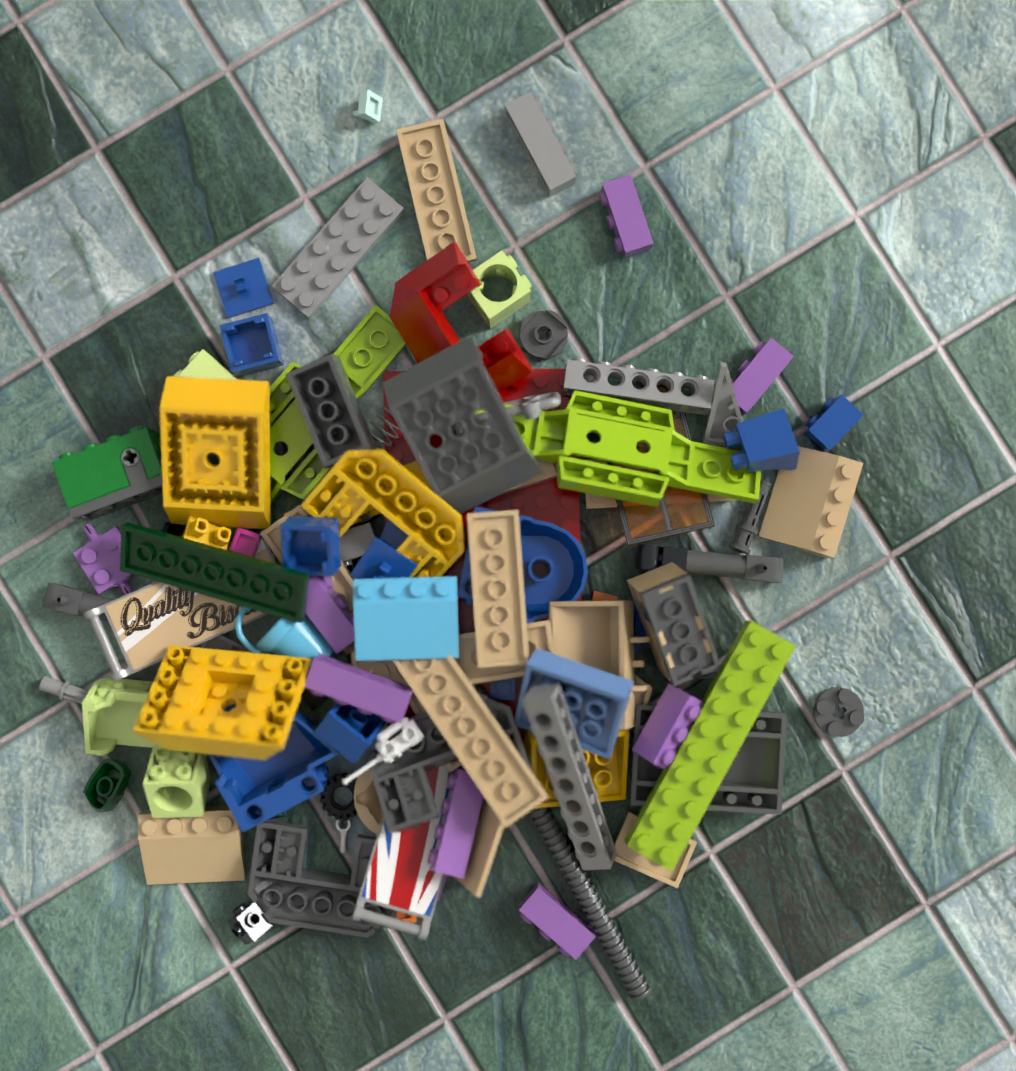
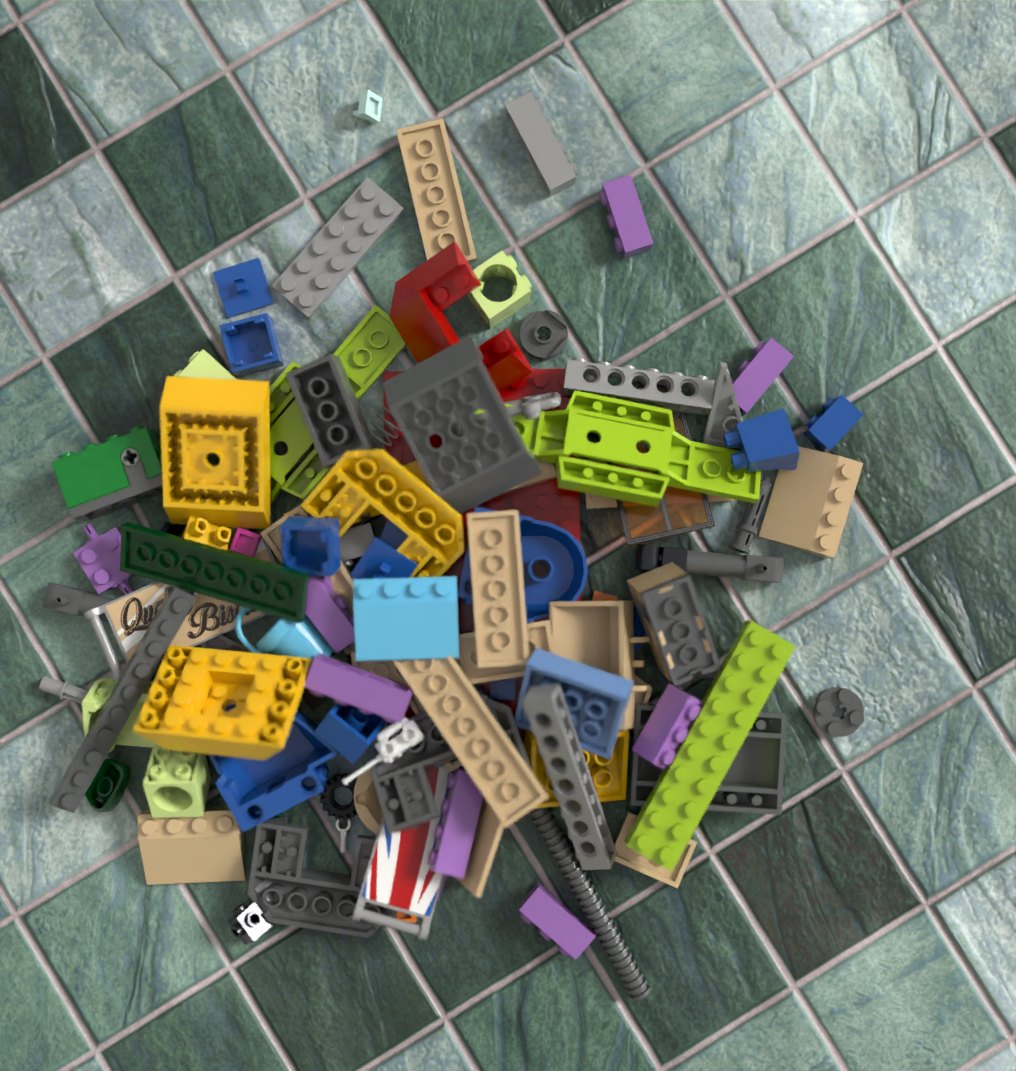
(122, 699): none -> dark grey plate

